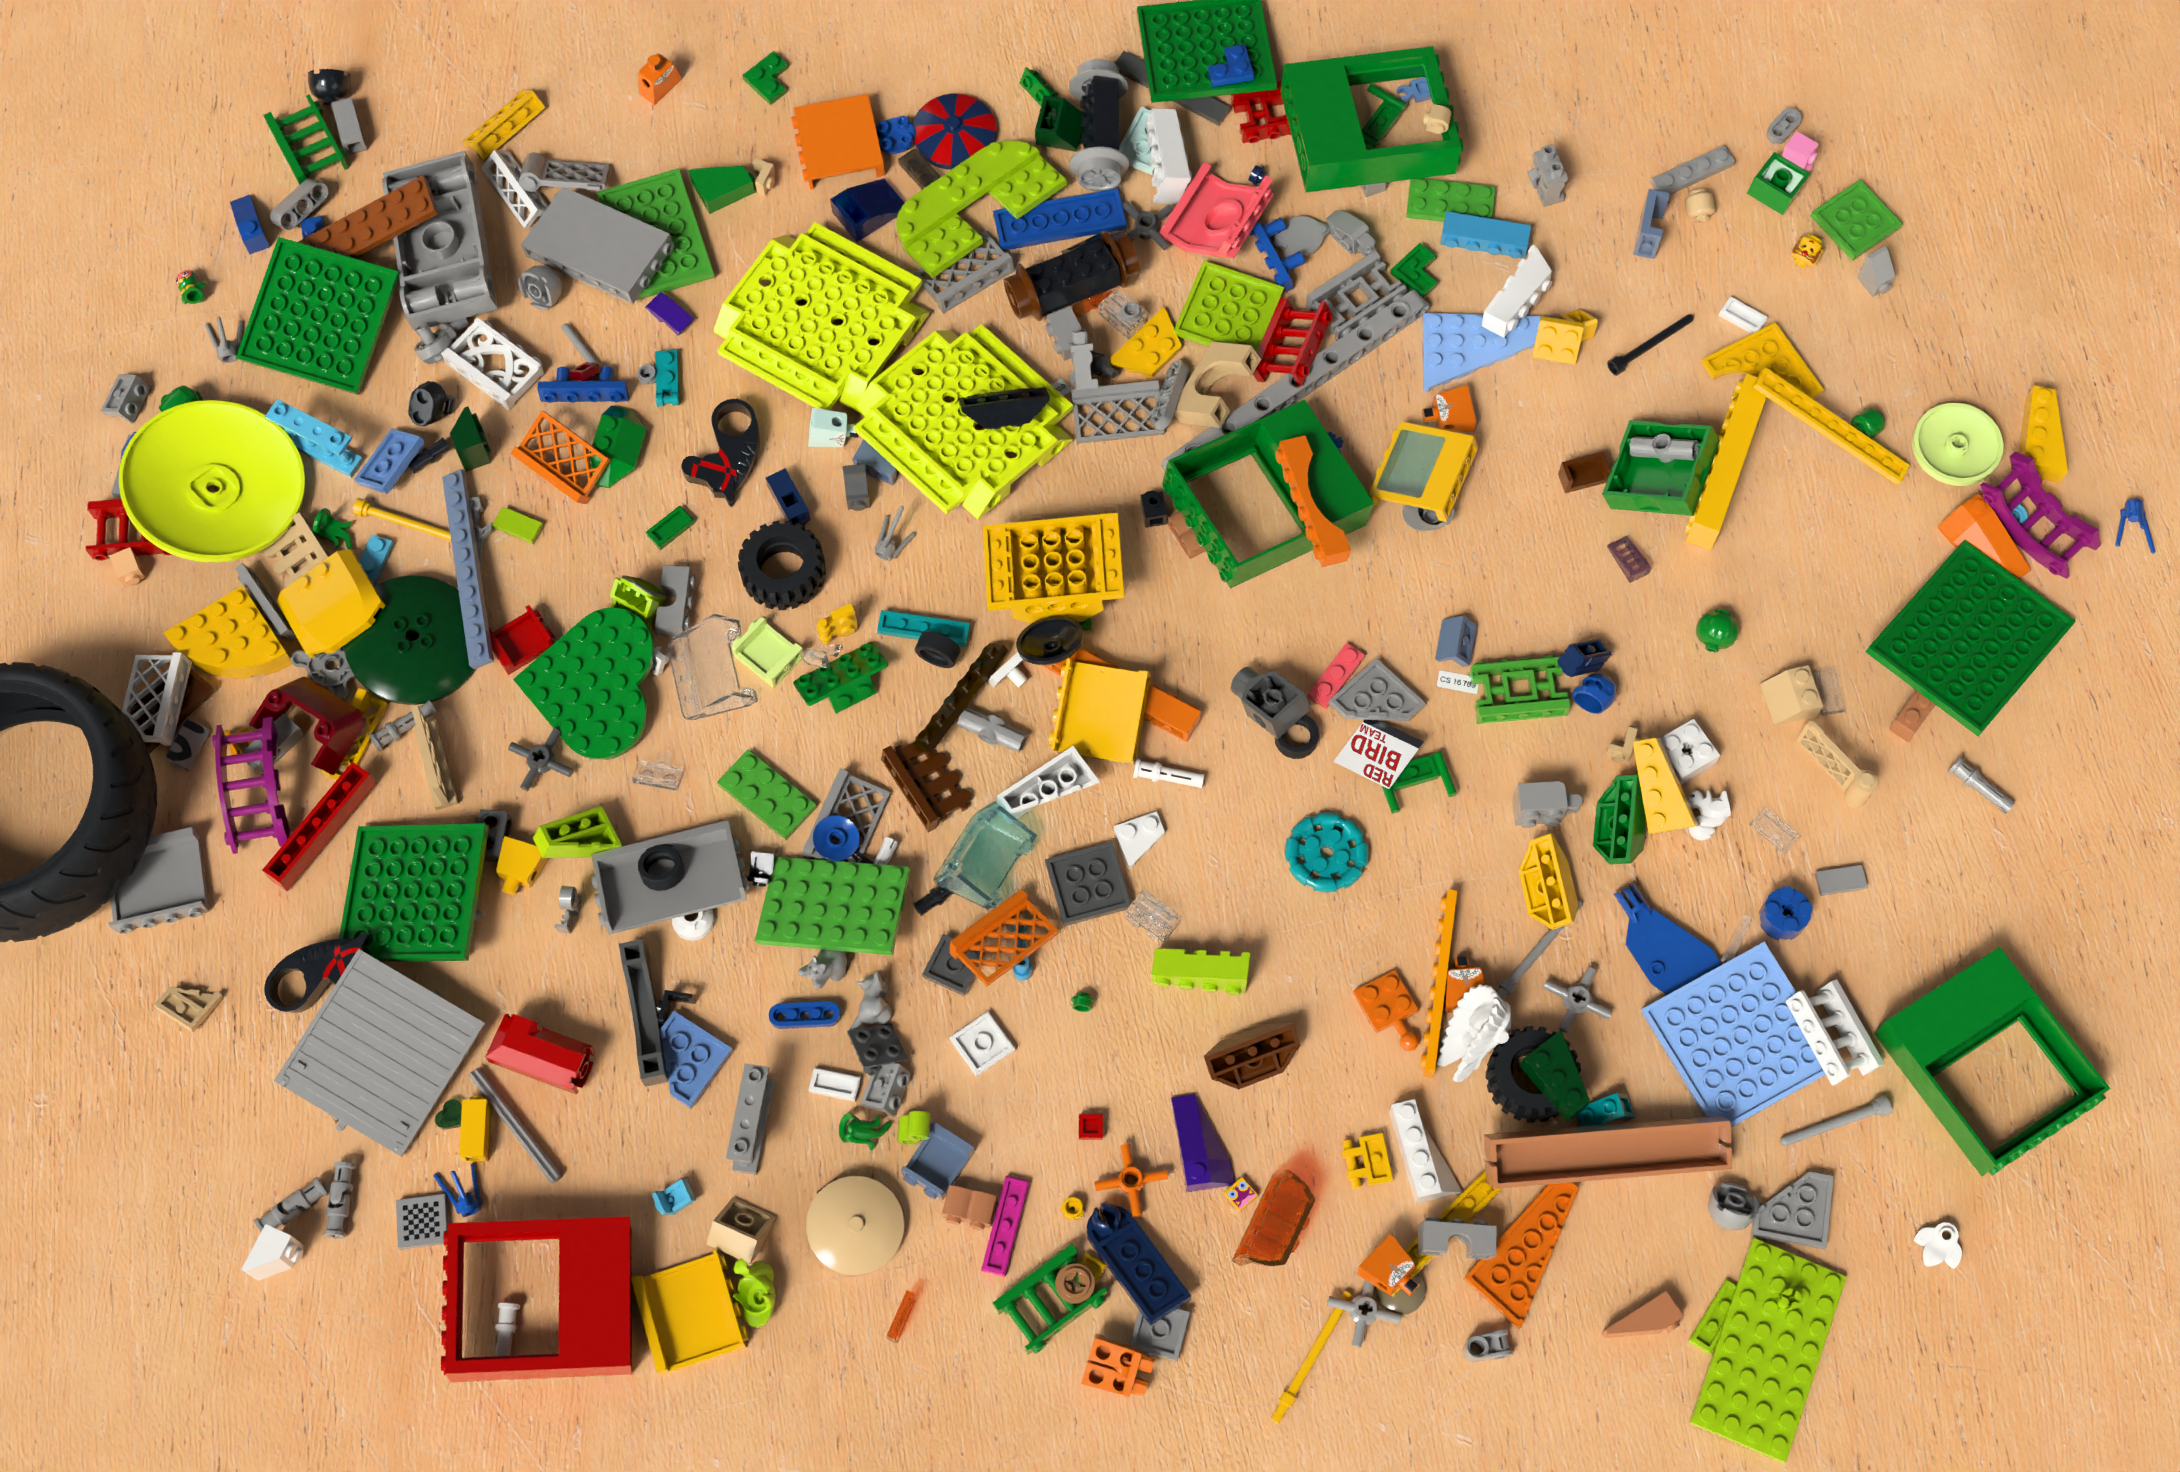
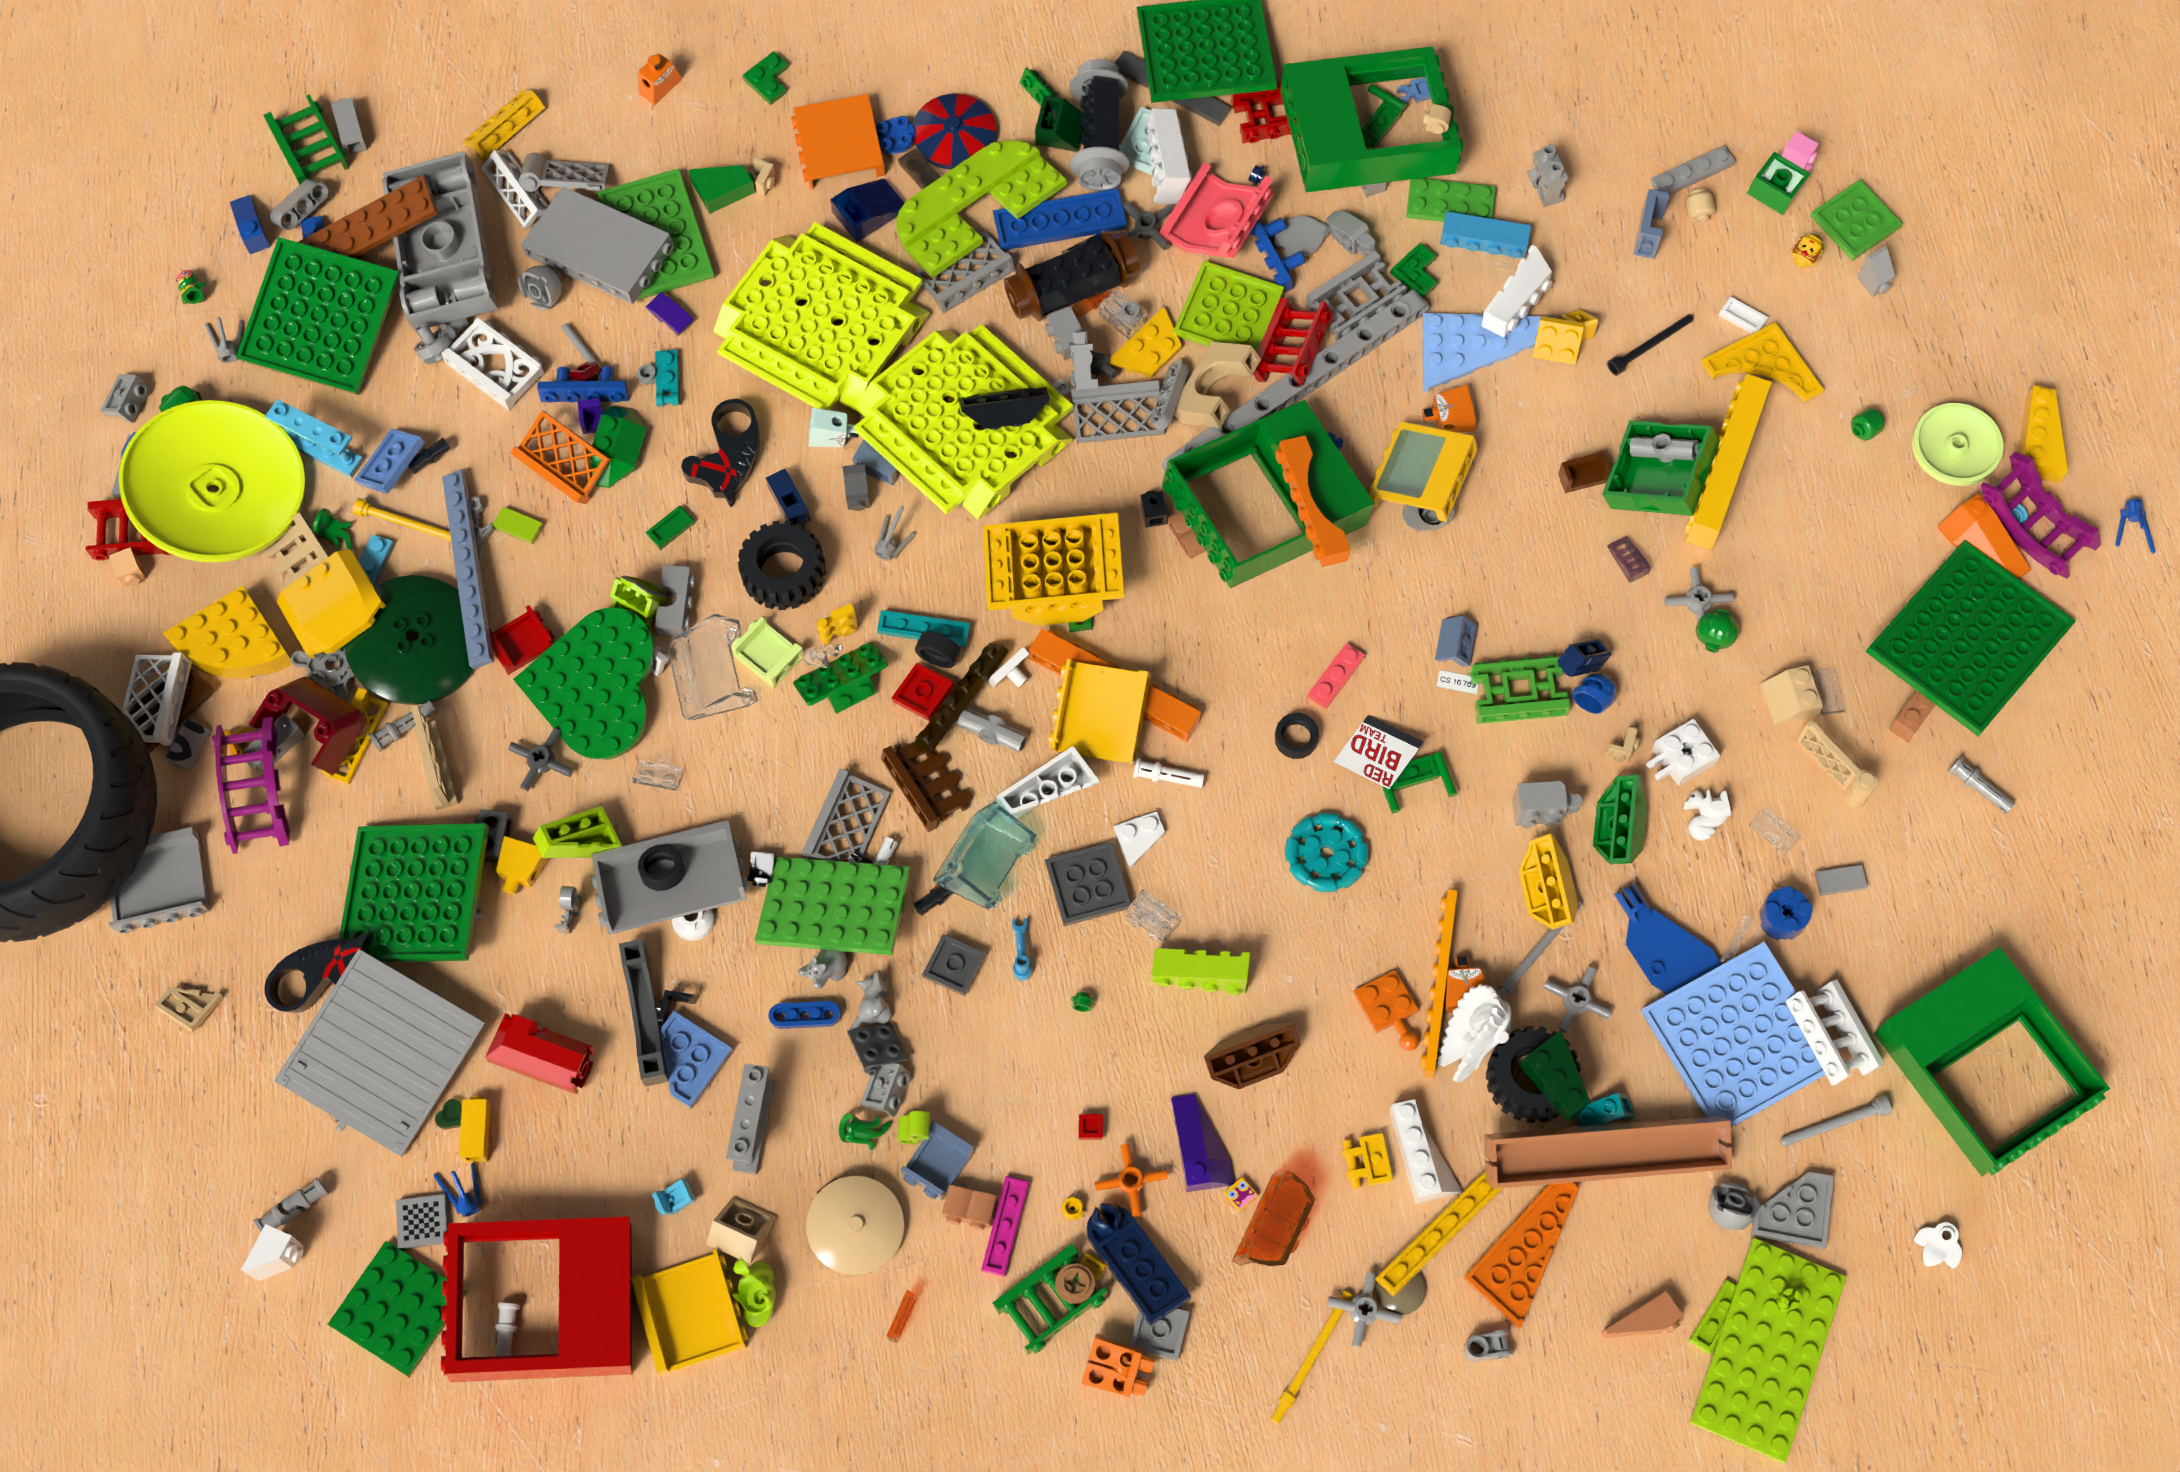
(261, 596): light grey plate -> none
(319, 826): red brick -> none
(329, 85): black cylinder -> none
(340, 1196): light grey piece -> none
(394, 1309): none -> green plate
(427, 404): black piece -> none
(470, 441): dark green slope -> none
(515, 1125): light grey axle -> none
(589, 414): none -> dark purple panel
(767, 794): bright green plate -> none
(834, 1084): white tile -> none
(837, 827): blue dish -> none
(923, 691): none -> red plate
(982, 1044): white tile -> none
(988, 926): orange fence -> none
(1050, 640): black dish -> none
(1235, 70): blue plate -> none
(1270, 700): dark grey brick -> none
(1376, 696): light grey plate -> none
(1389, 1268): orange torso -> none
(1477, 1237): light grey arch -> none
(1661, 790): yellow wedge -> none
(1699, 597): none -> light grey bar
(1782, 126): light grey plate -> none
(1831, 426): yellow plate -> none

